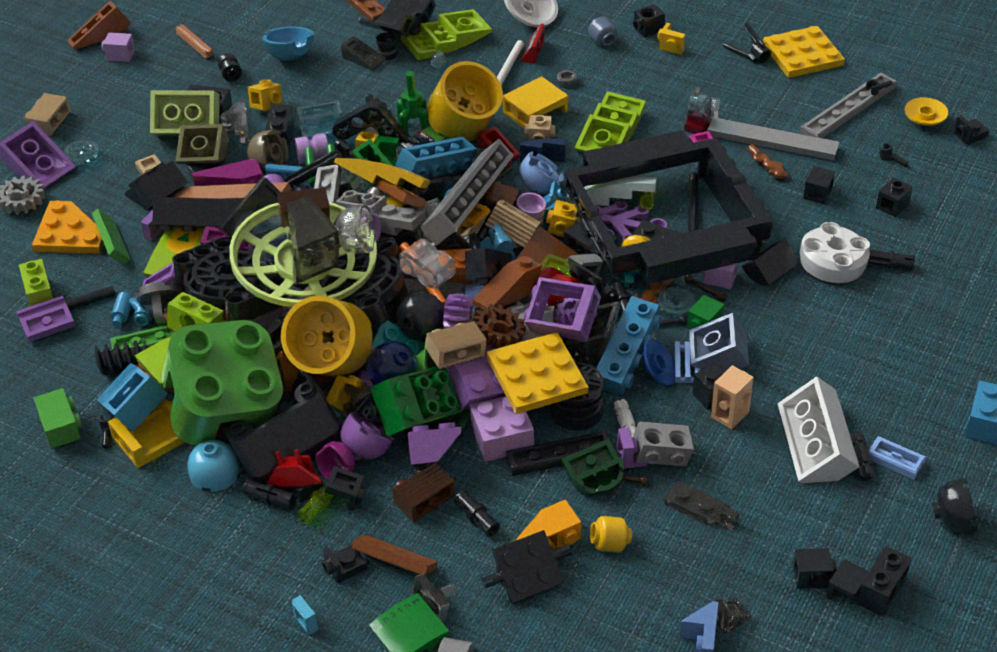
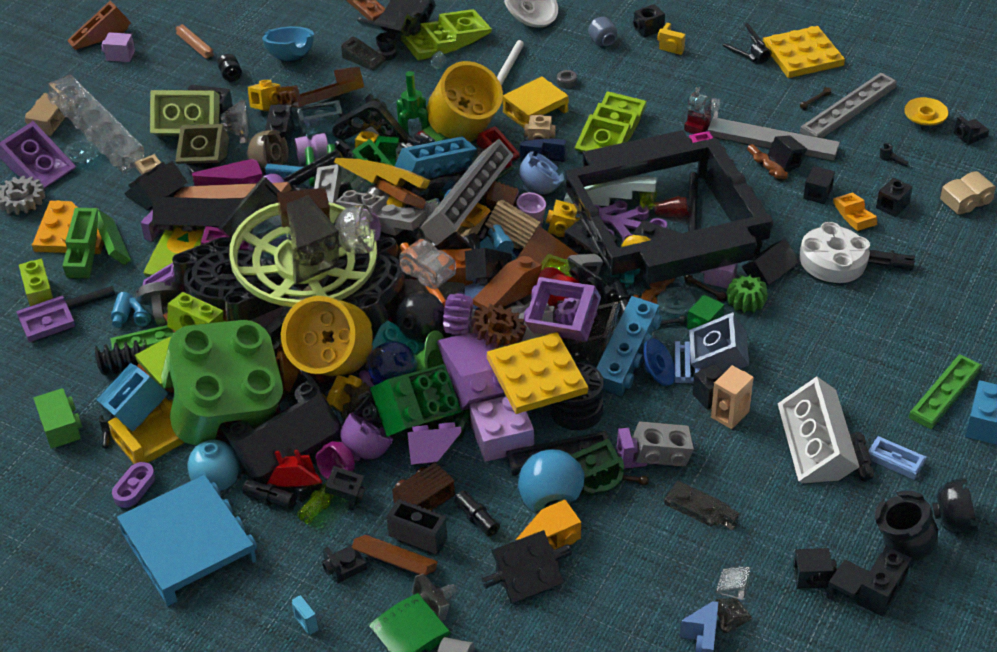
(81, 243): none -> bright green slope
(95, 122): none -> clear brick
(132, 486): none -> medium lavender plate
(185, 536): none -> dark azure panel
(347, 80): none -> reddish brown panel
(417, 526): none -> black brick
(456, 344): tan brick -> none
(534, 45): red slope -> none
(550, 477): none -> dark azure cylinder
(556, 193): dark azure bracket -> none
(610, 534): yellow head -> none
(624, 415): white axle -> none
(672, 207): none -> clear red cone
(734, 582): none -> clear slope
(747, 293): none -> bright green gear
(787, 151): none -> black brick
(826, 91): none -> dark brown hinge
(854, 211): none -> light orange slope
(875, 86): black hand -> none
(908, 524): none -> black tile
(945, 391): none -> bright green tile
(968, 192): none -> tan brick

